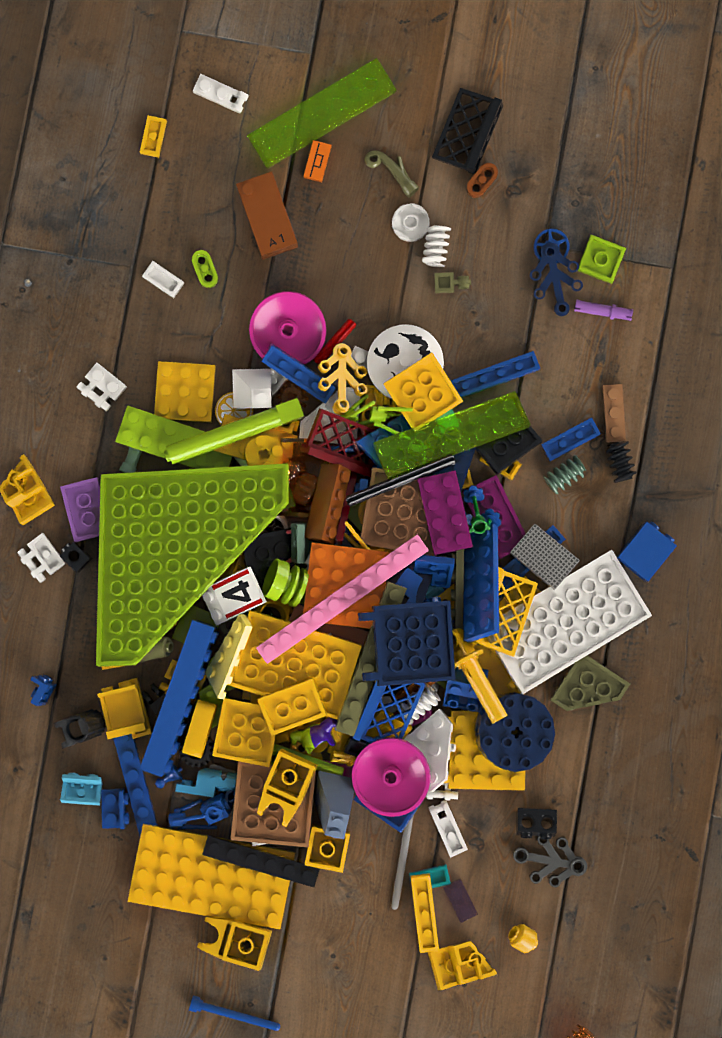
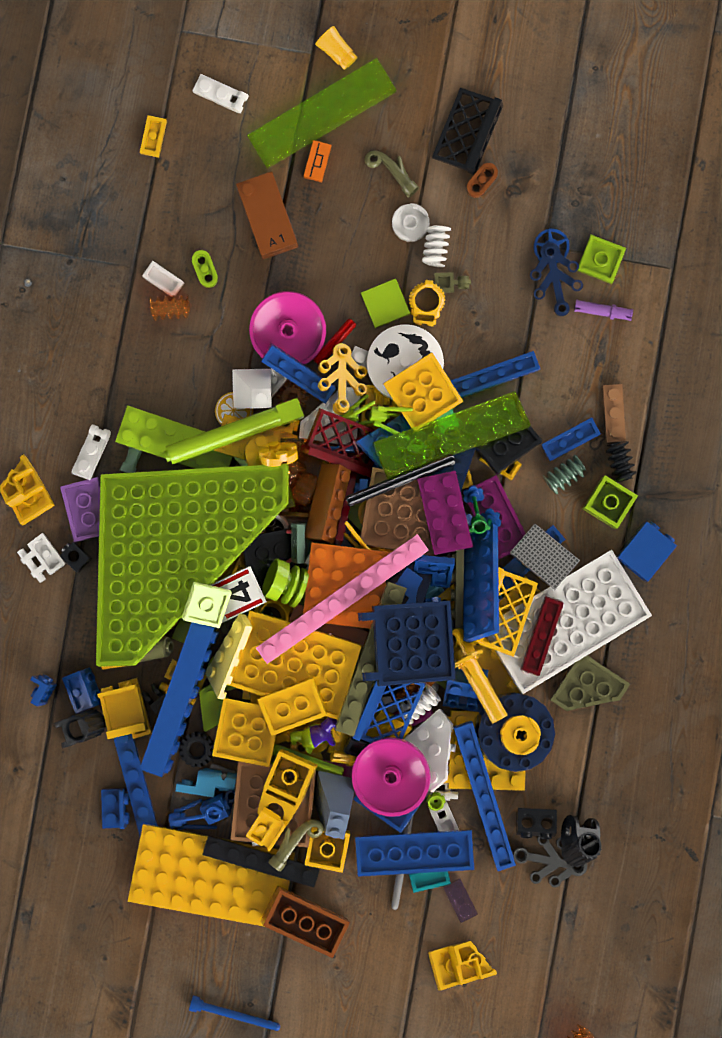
(81, 789): medium azure bracket -> none
(82, 690): none -> blue bracket
(91, 452): none -> white plate
(104, 381): white plate -> none
(170, 308): none -> clear orange piece
(173, 775): blue piece -> none
(185, 391): yellow plate -> none
(199, 728): yellow beam -> none
(206, 604): none -> yellowish green tile
(230, 942): yellow brick -> none
(266, 828): none -> yellow plate
(278, 453): none -> yellow plate
(290, 842): none -> olive plant
(305, 921): none -> dark orange brick
(336, 48): none -> yellow plant
(385, 303): none -> lime tile
(414, 853): none -> blue plate
(421, 316): none -> yellow piece
(424, 913): yellow plate -> none
(438, 805): none -> lime plate
(484, 795): none -> blue plate
(509, 733): none -> yellow plate
(523, 938): yellow head -> none
(541, 636): none -> dark red tile
(578, 846): none -> black piece
(610, 502): none -> lime brick

